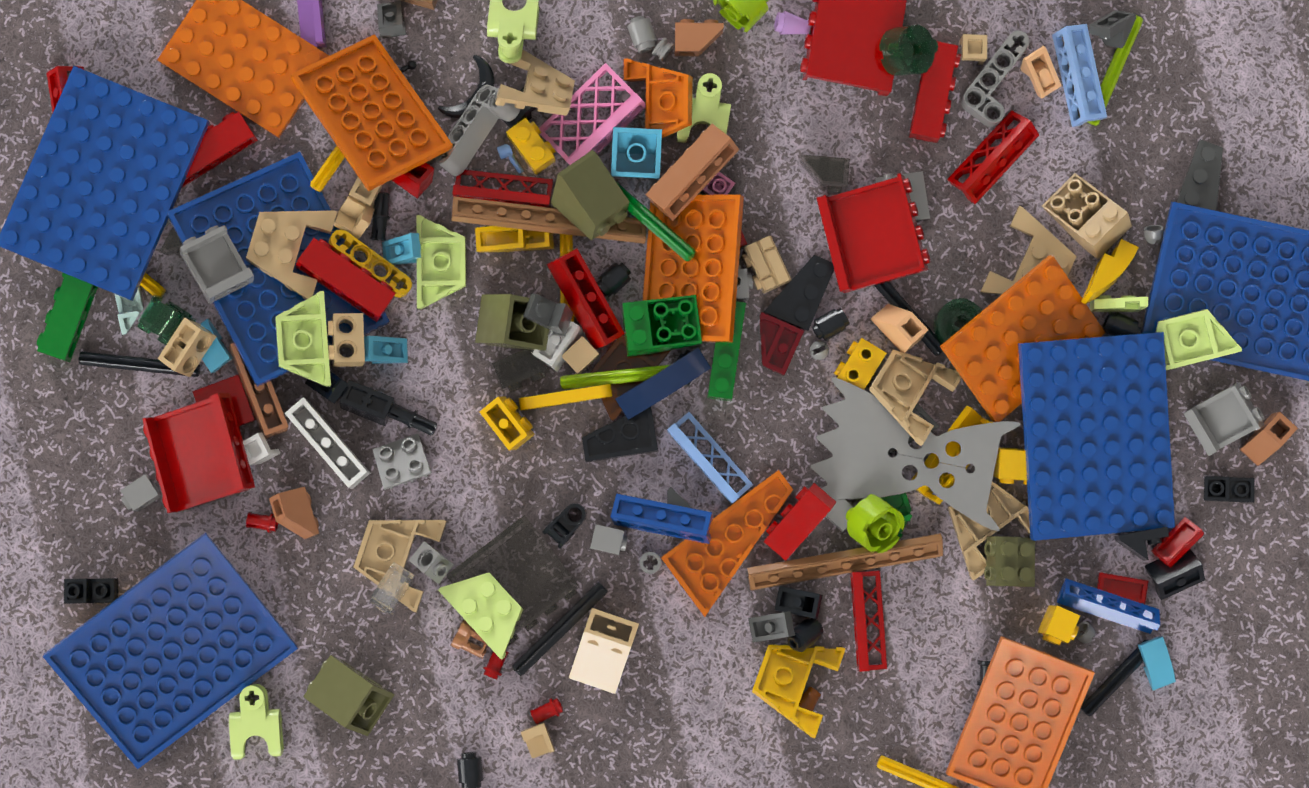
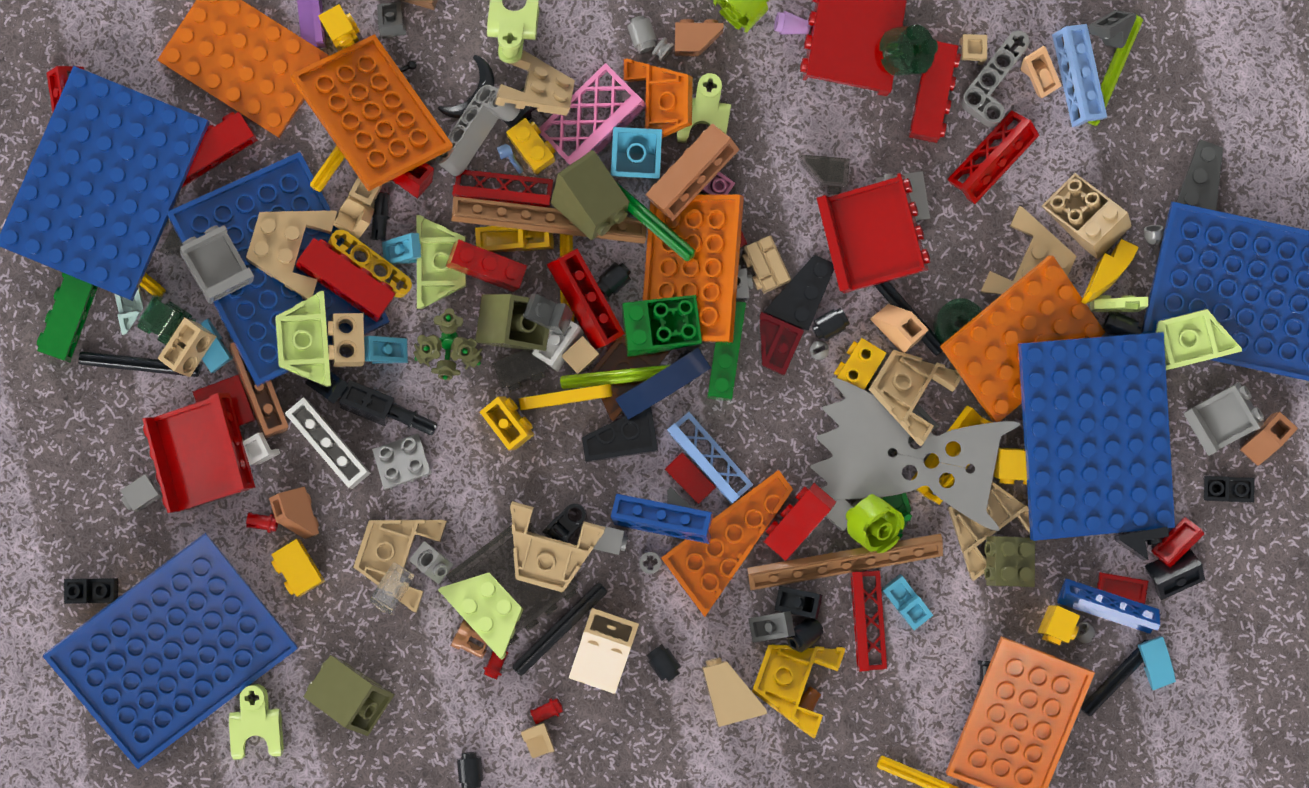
(297, 568): none -> yellow brick
(340, 27): none -> yellow brick
(461, 347): none -> olive plant
(486, 266): none -> red brick
(544, 559): none -> tan wing
(664, 663): none -> black brick
(690, 478): none -> red tile
(729, 695): none -> tan slope
(907, 602): none -> medium azure slope

